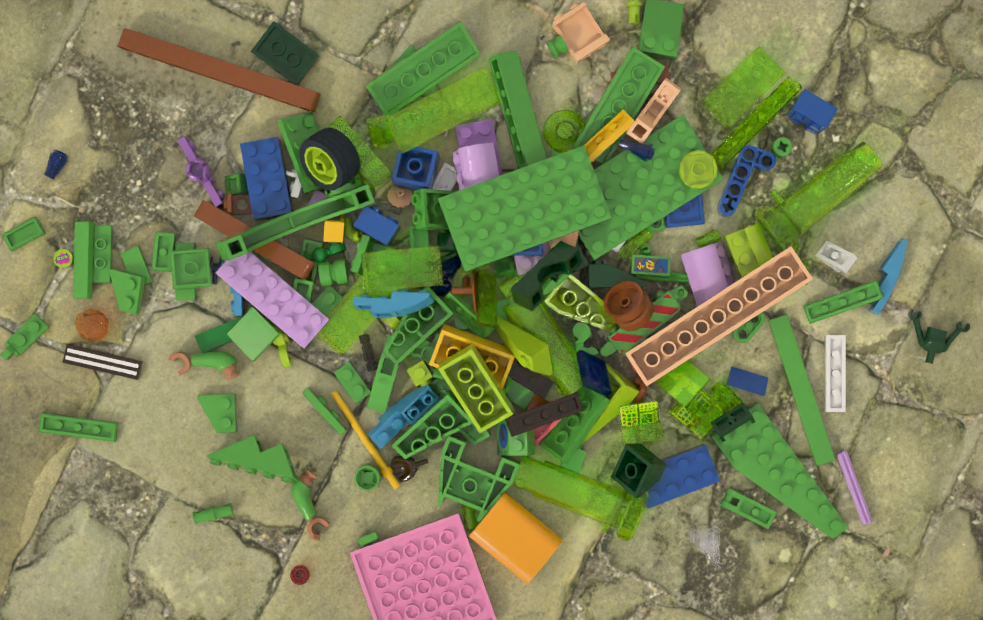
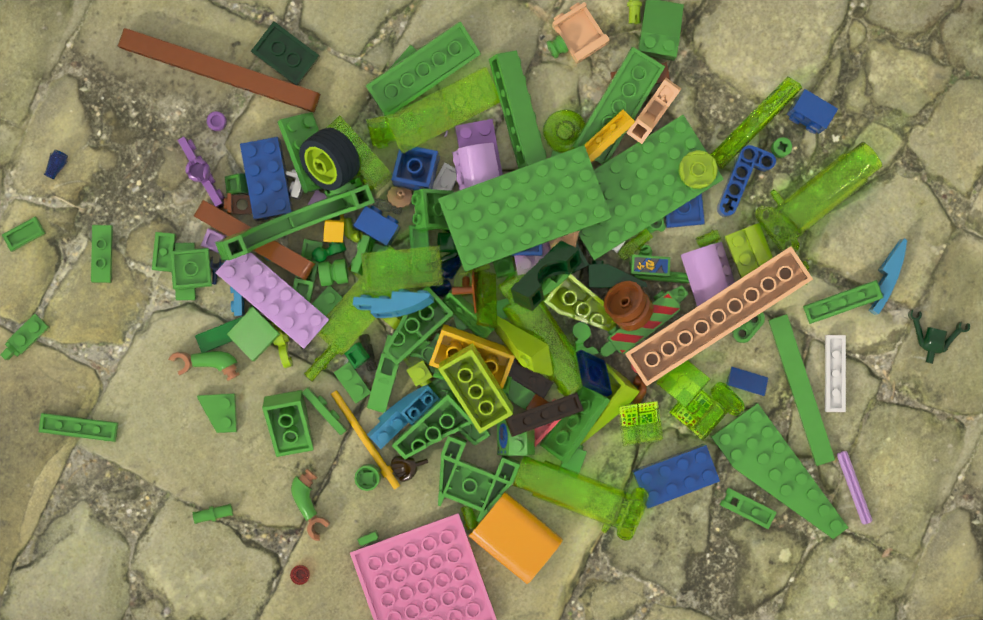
(63, 258): lime tile -> none
(83, 260): bright green tile -> none
(92, 325): clear orange hair -> none
(102, 361): dark brown tile -> none
(128, 290): bright green wing -> none
(136, 263): bright green tile -> none
(210, 238): none -> lavender tile
(216, 121): none -> medium lavender tile
(250, 456): bright green slope -> none
(288, 423): none -> bright green slope
(320, 363): none -> clear neon green pin
(357, 355): none -> green tile
(638, 469): dark green slope -> none
(641, 150): clear blue cone -> none
(707, 540): clear slope -> none
(732, 420): dark green hinge -> none
(743, 87): clear neon green brick -> none
(836, 257): white slope -> none

